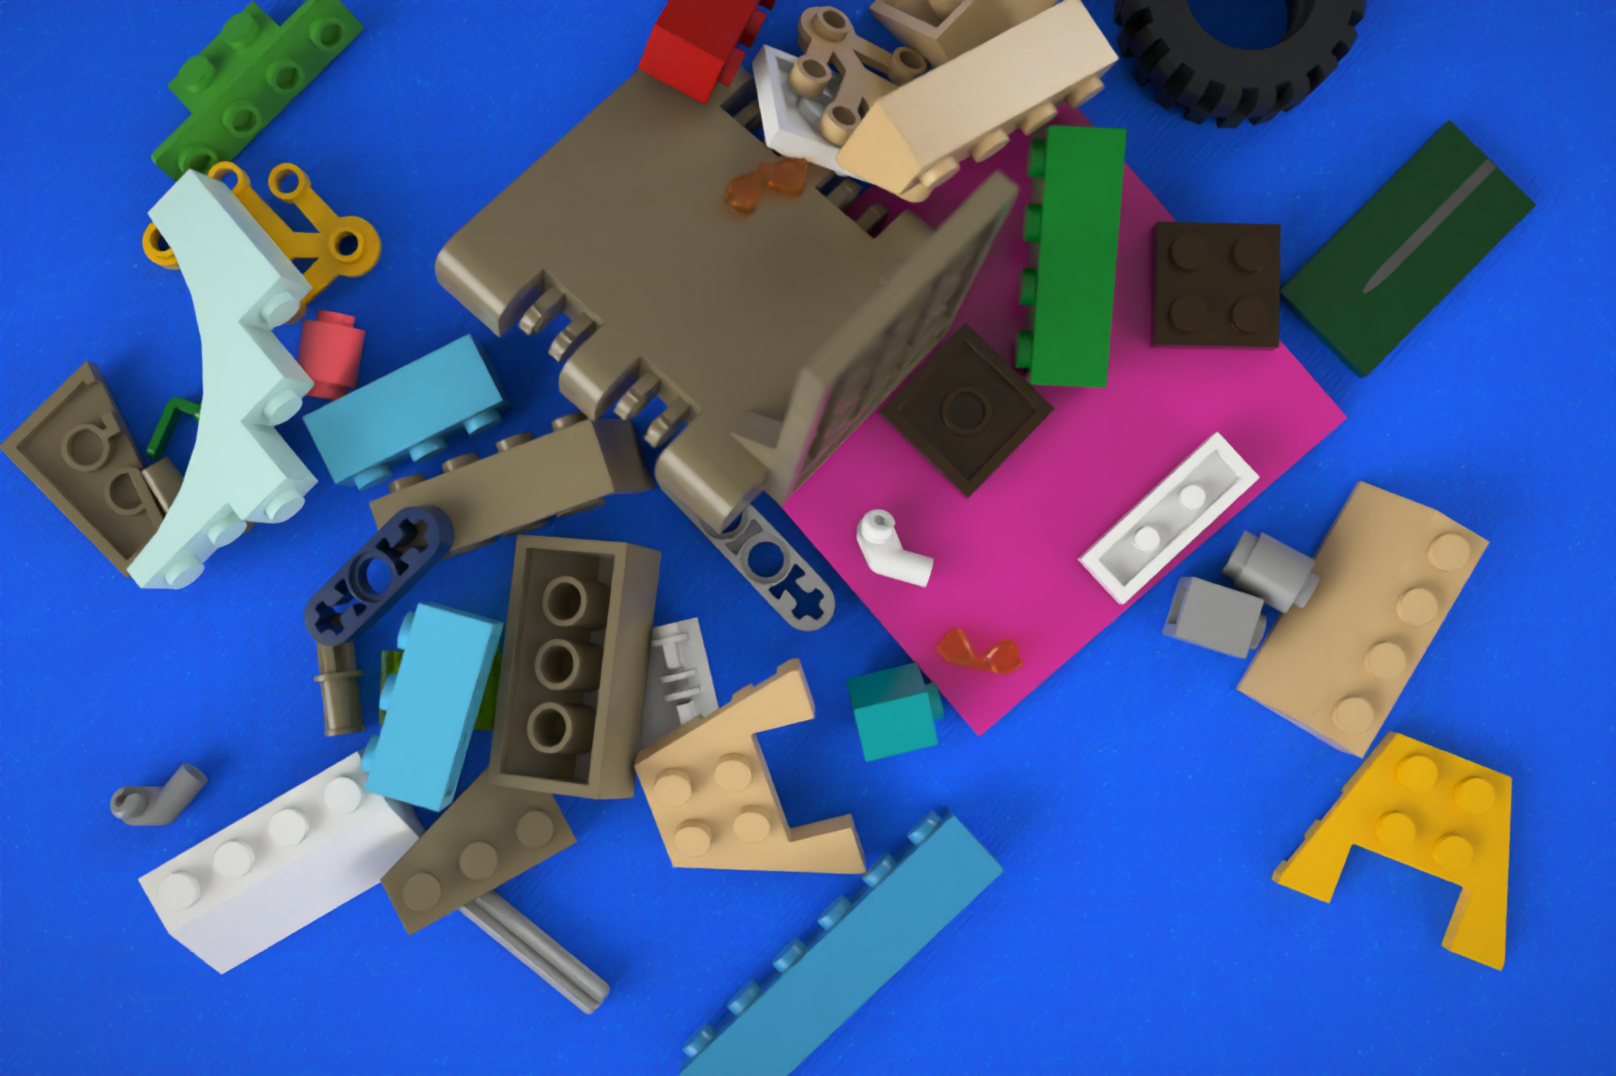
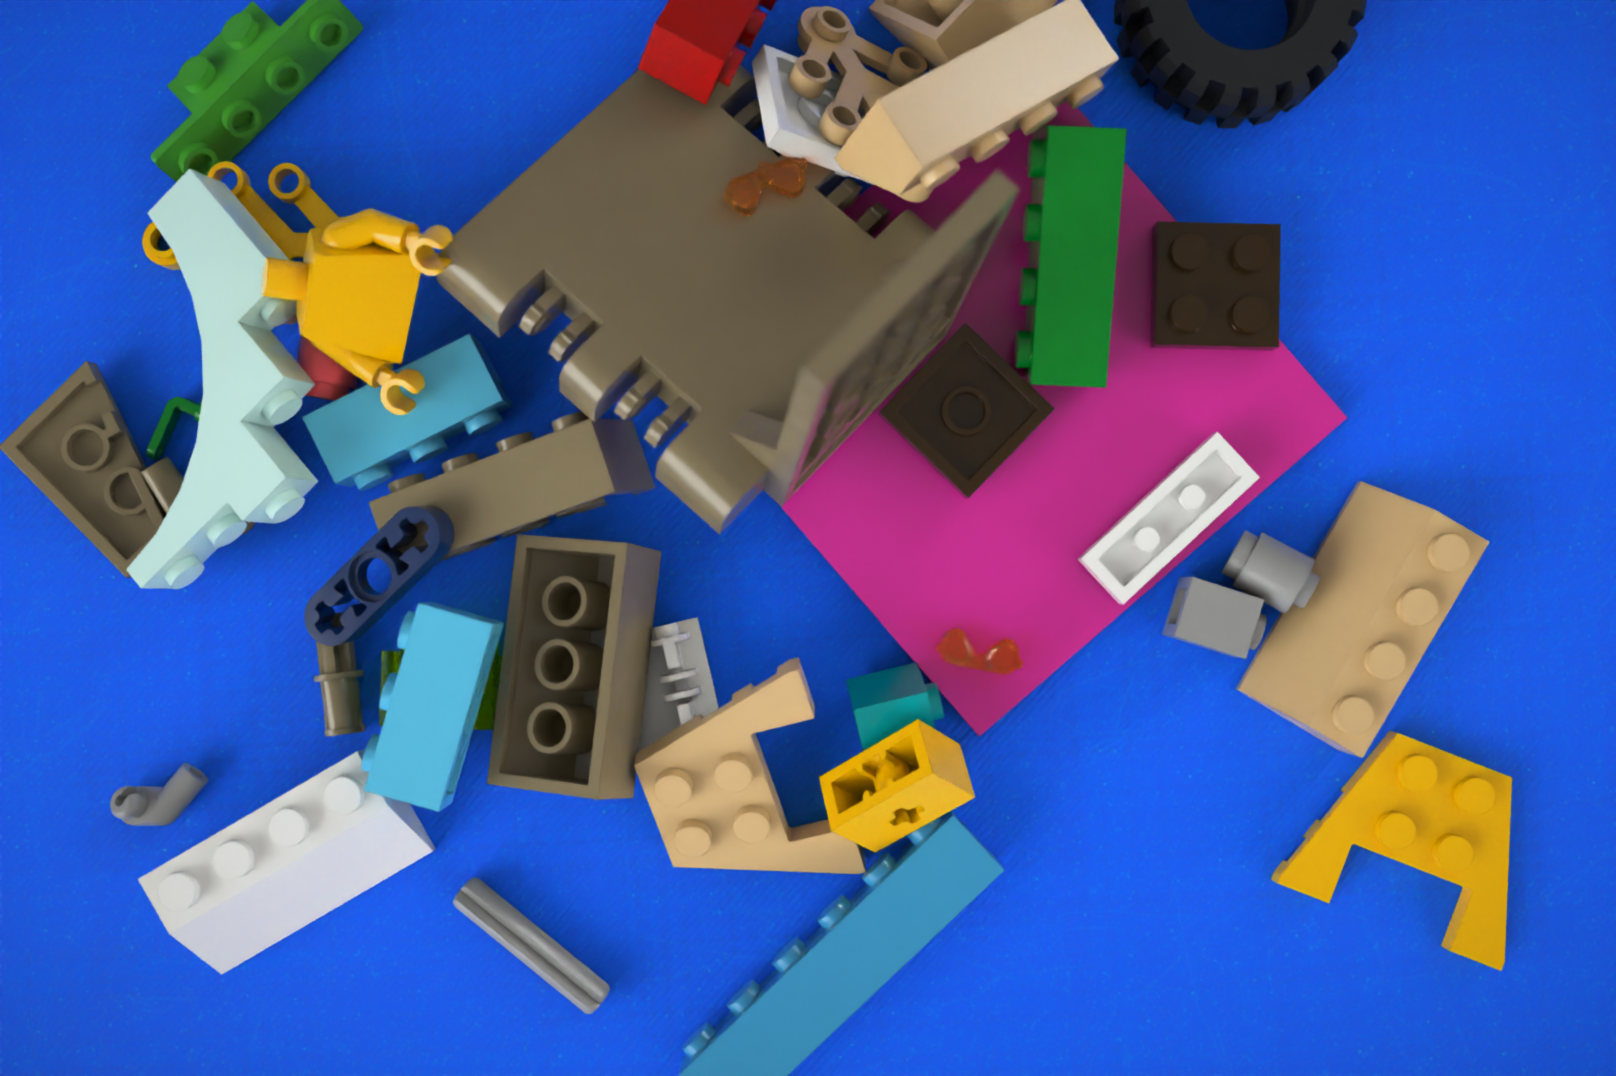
(361, 293): none -> yellow torso
(474, 848): dark tan wing -> none
(739, 543): light grey beam -> none
(885, 553): white arm -> none
(896, 786): none -> yellow brick
(1405, 249): dark green tile -> none

